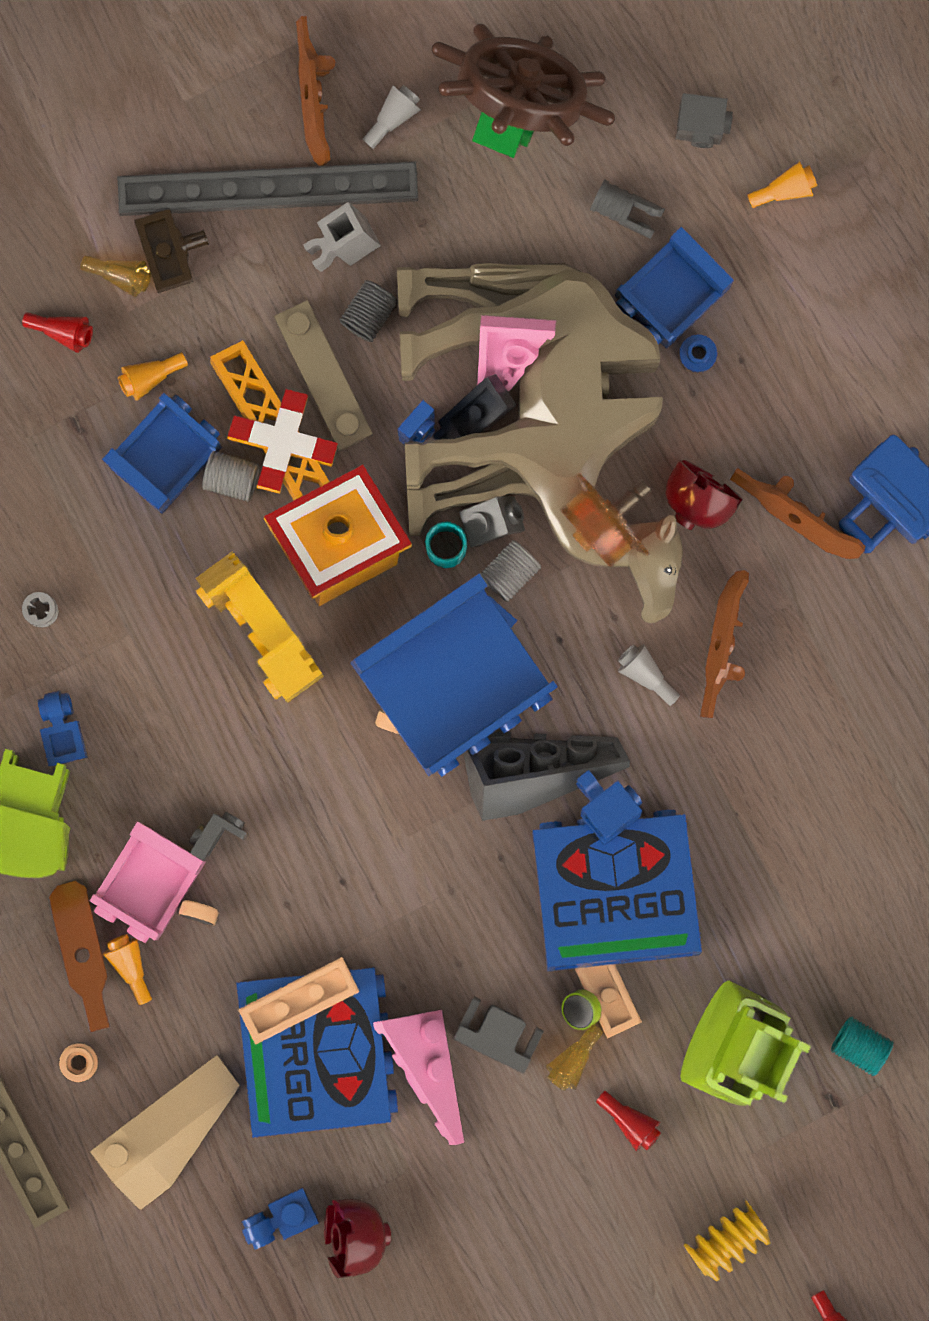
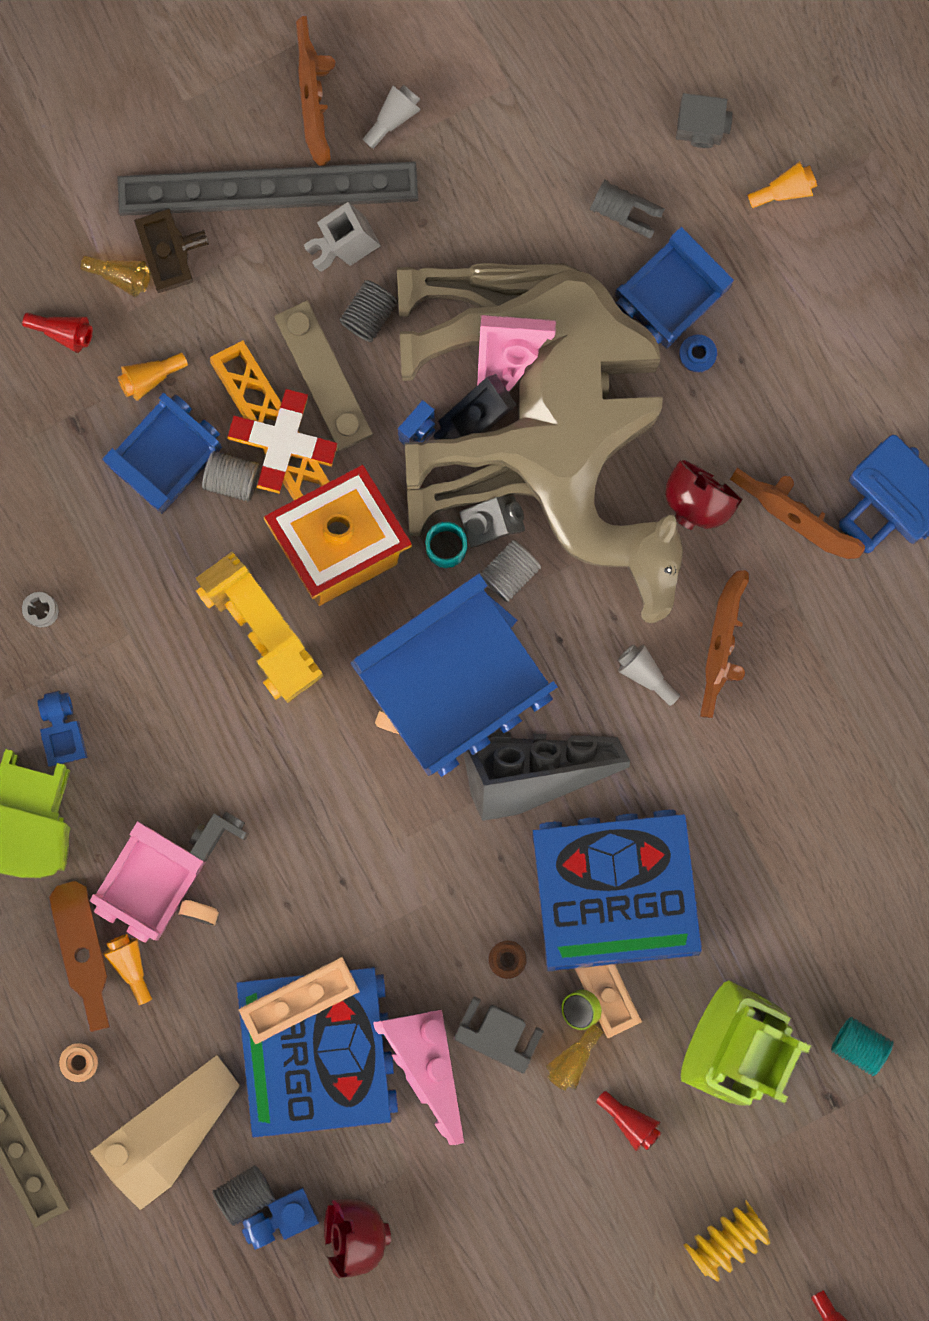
(243, 1195): none -> dark grey piece
(512, 971): none -> reddish brown plate
(519, 90): reddish brown brick -> none
(602, 524): clear orange piece -> none
(608, 810): blue brick -> none

